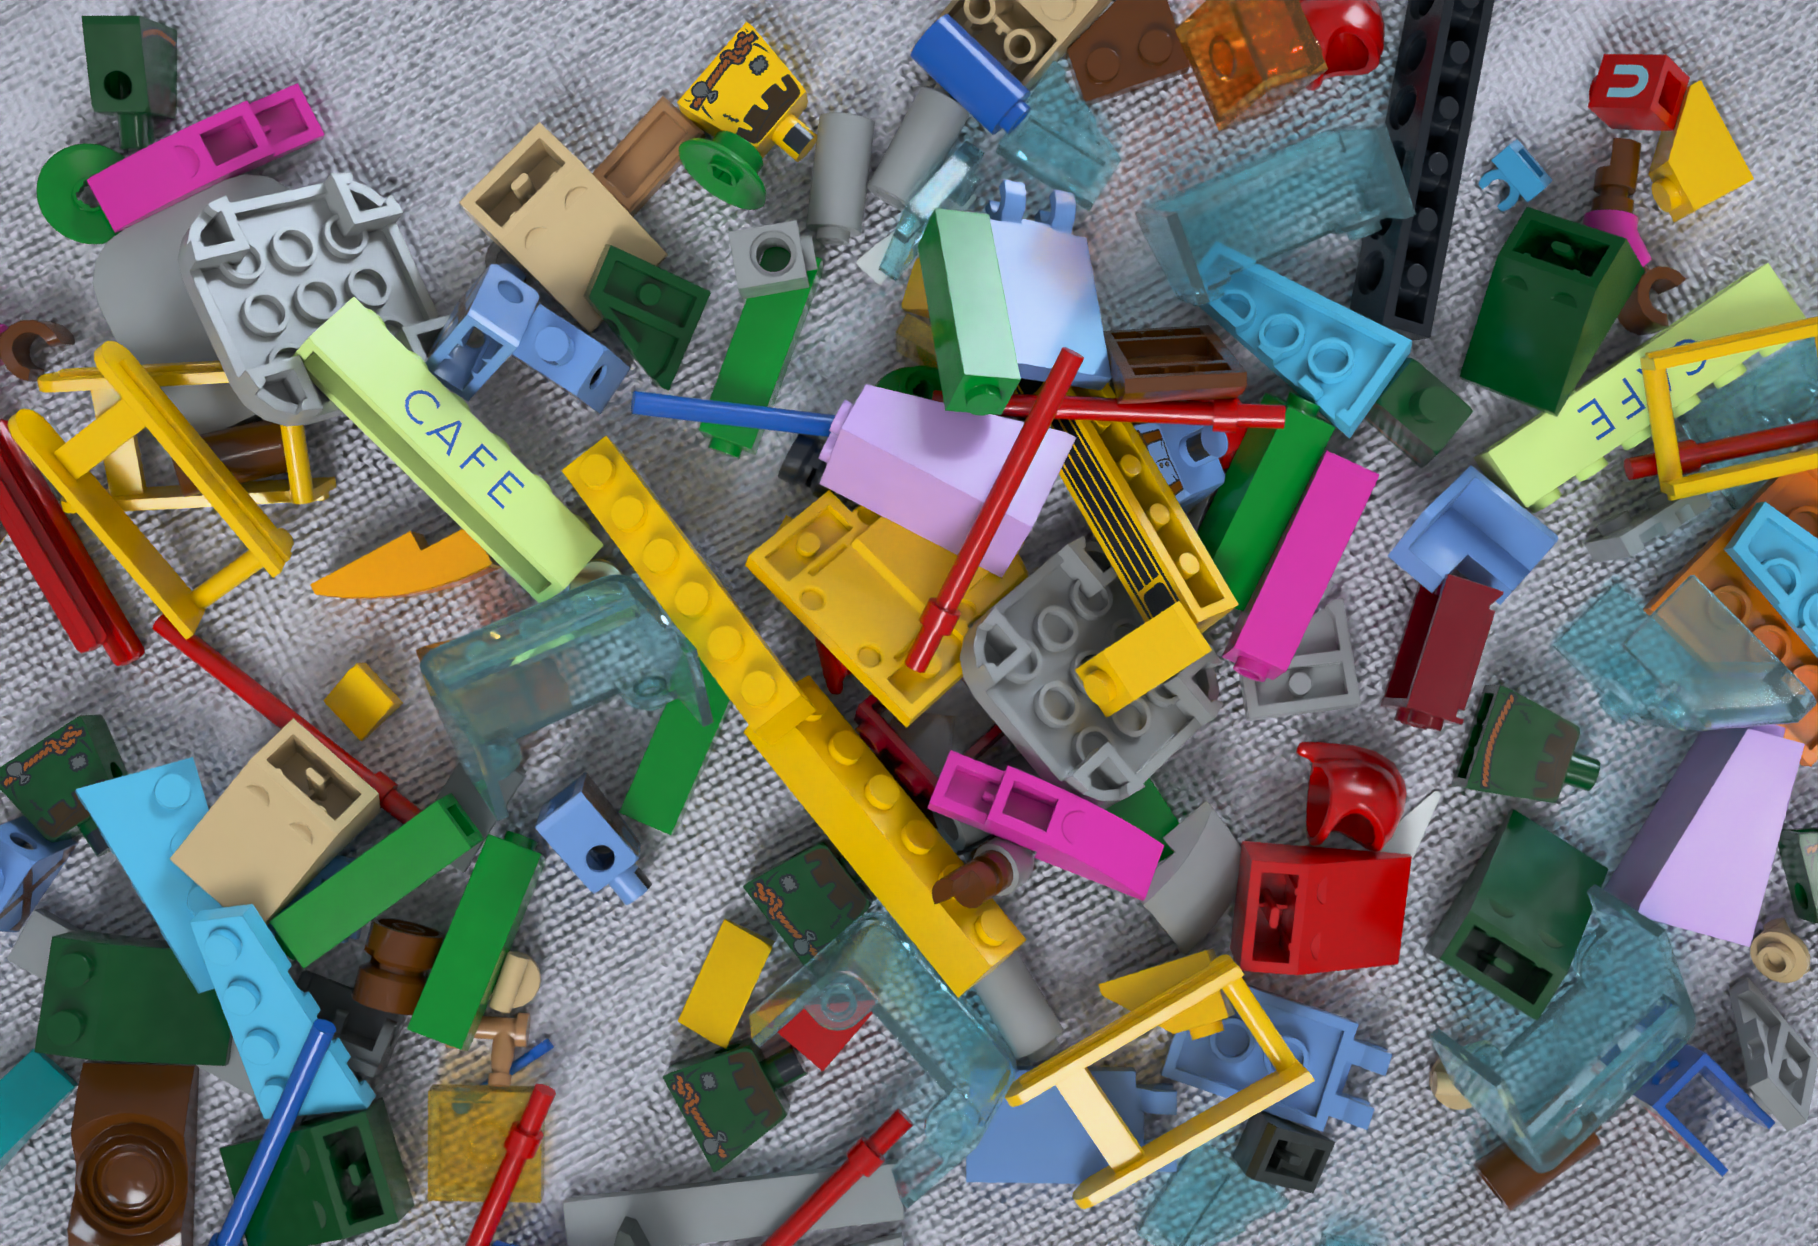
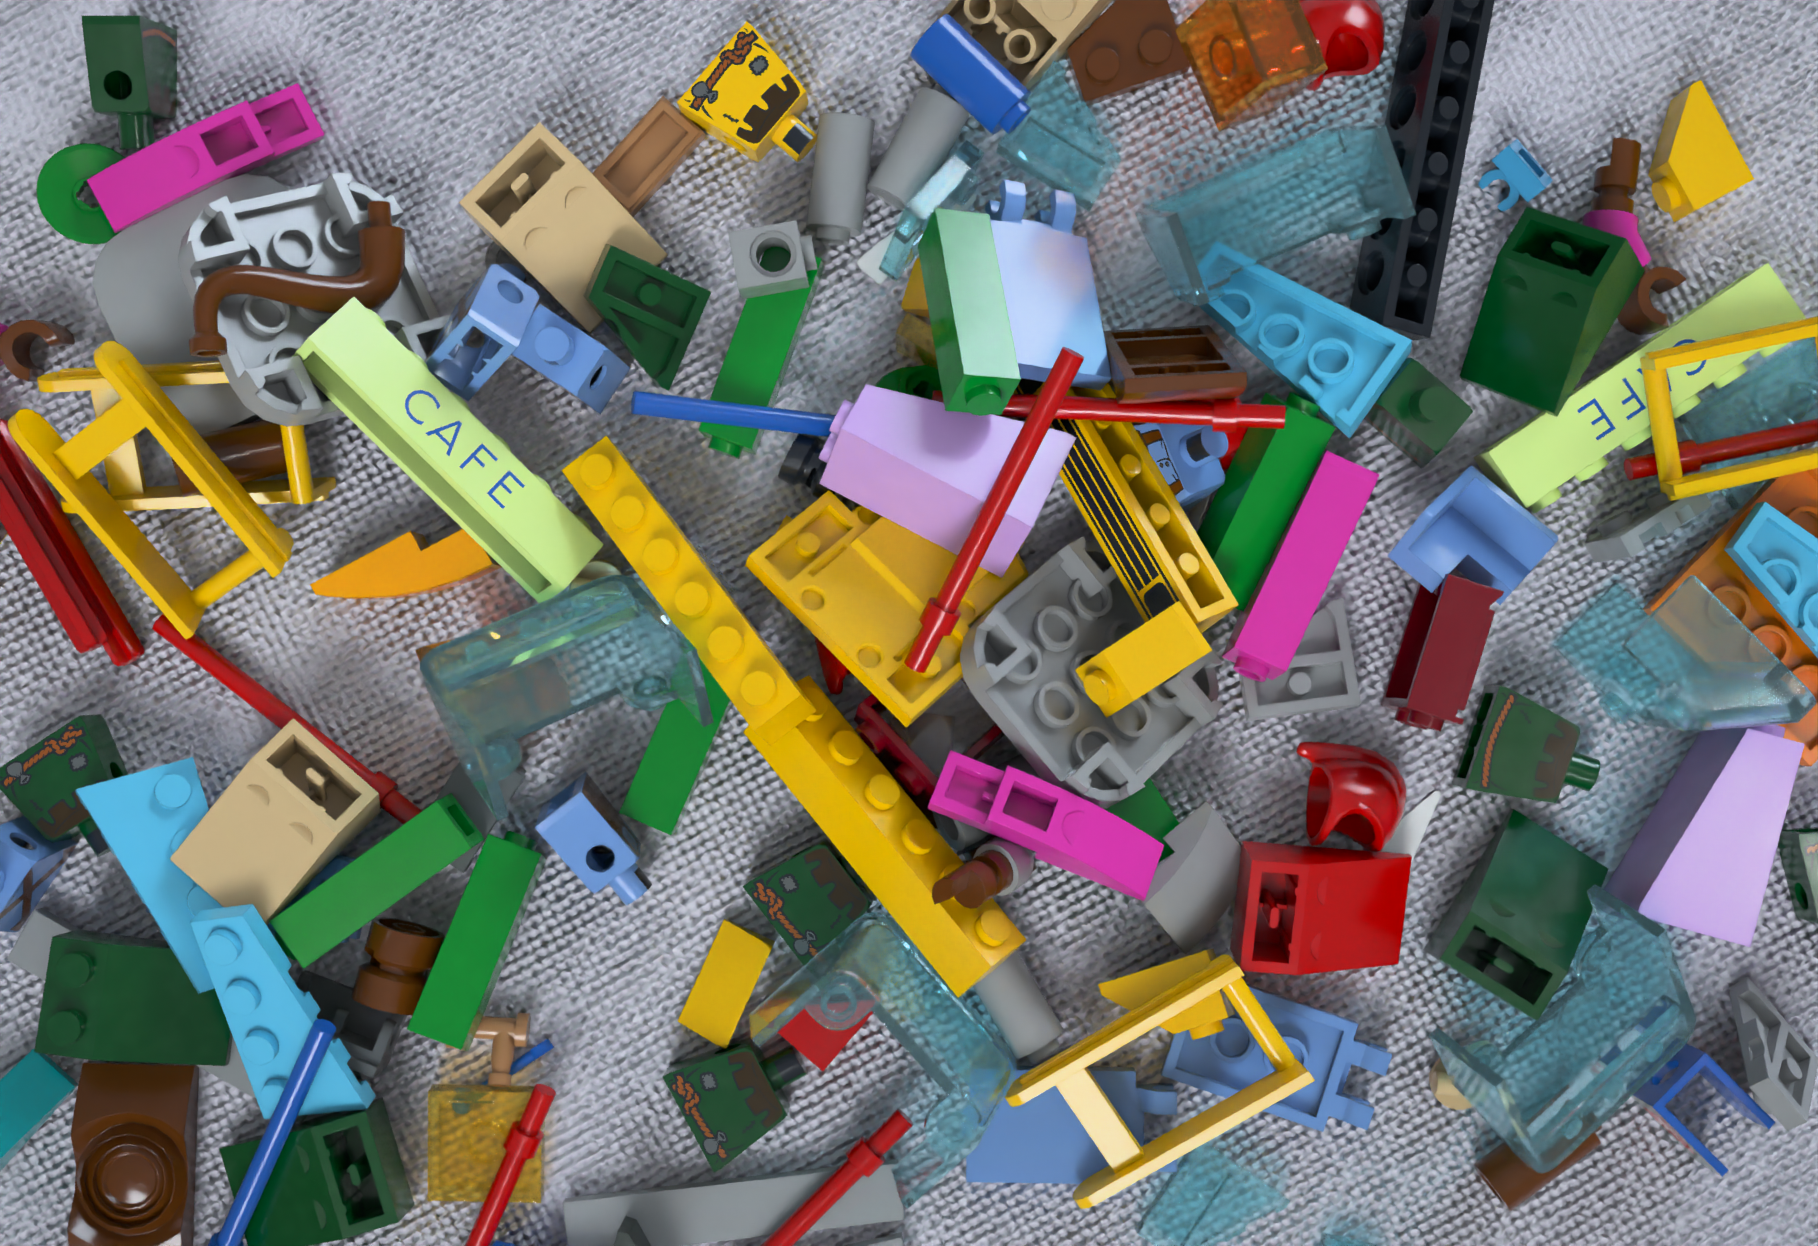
(362, 700): yellow slope -> none
(372, 284): none -> reddish brown animal
(516, 983): tan plate -> none
(726, 168): green piece -> none
(1282, 1152): pearl dark grey slope -> none
(1638, 91): red brick -> none
(1780, 953): tan plate -> none

